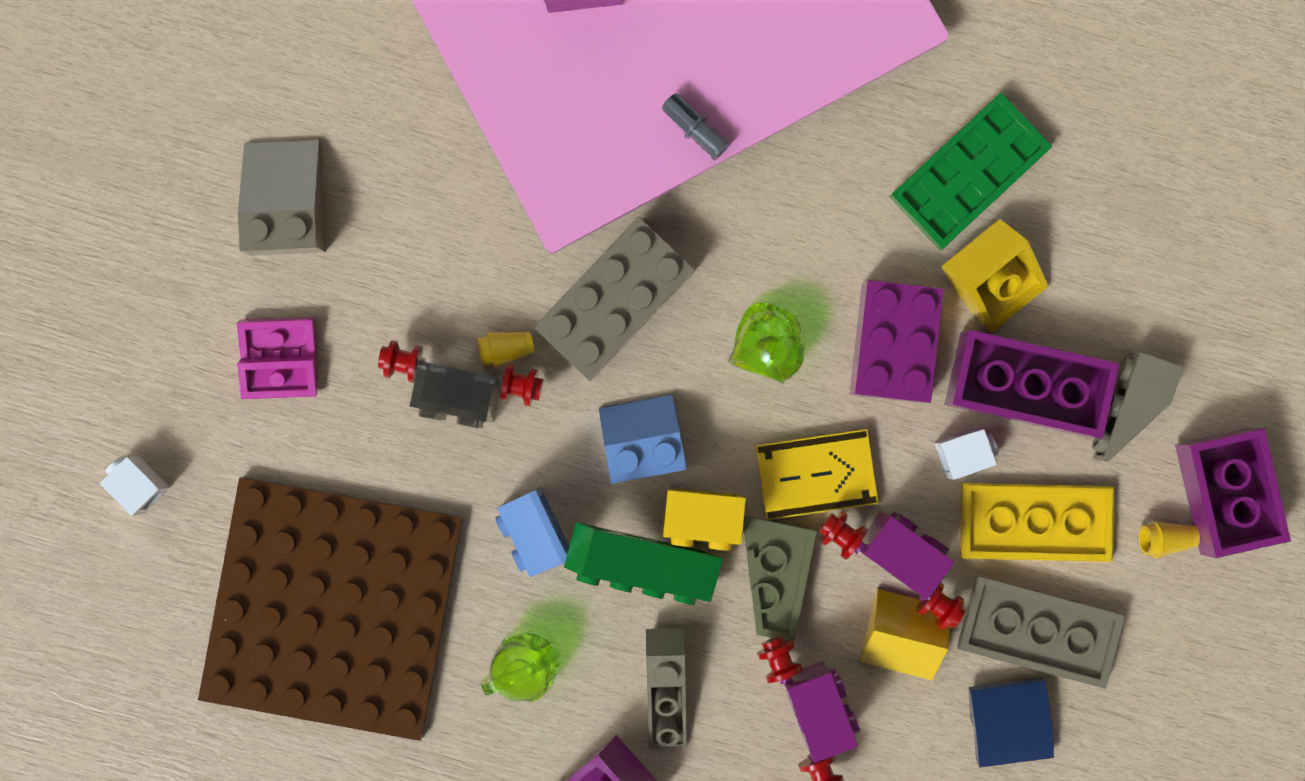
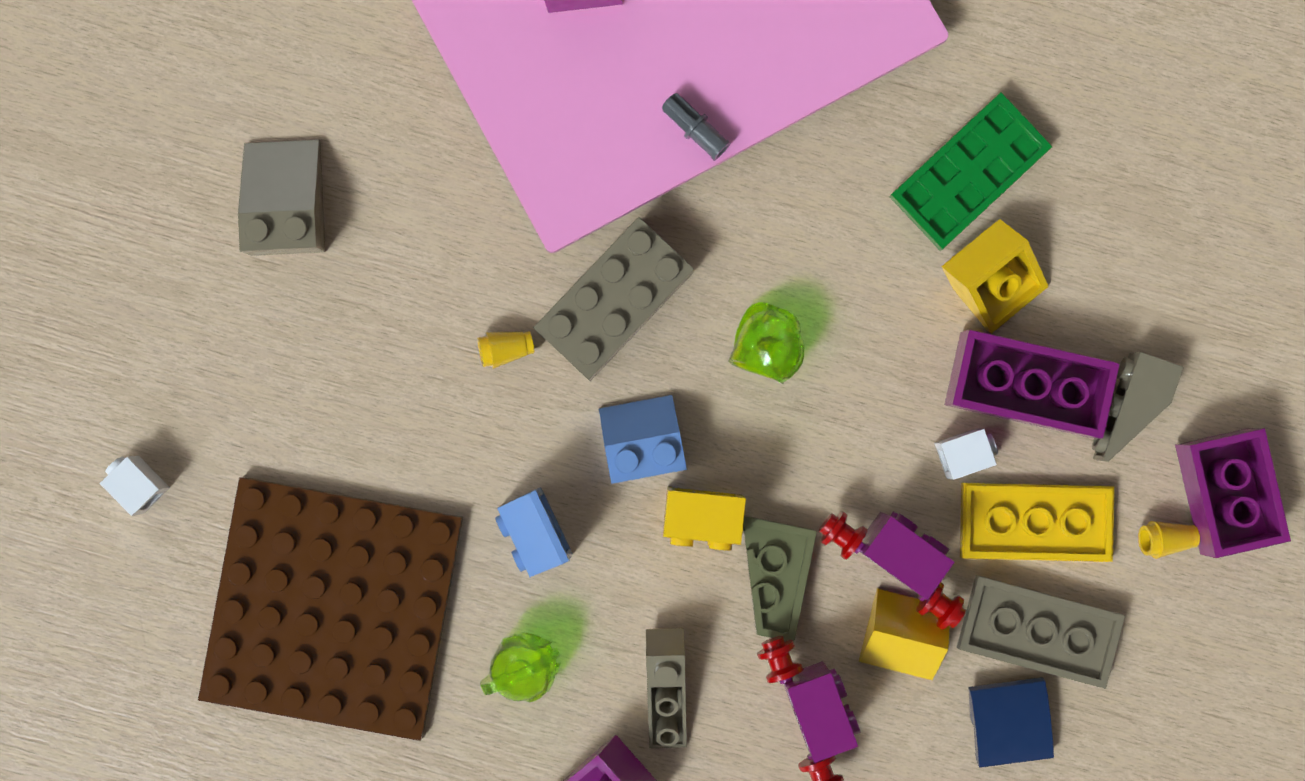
(277, 358): dark pink slope -> none
(455, 391): clear smoke brick -> none
(642, 563): green brick -> none
(816, 474): yellow tile -> none
(896, 341): magenta brick -> none

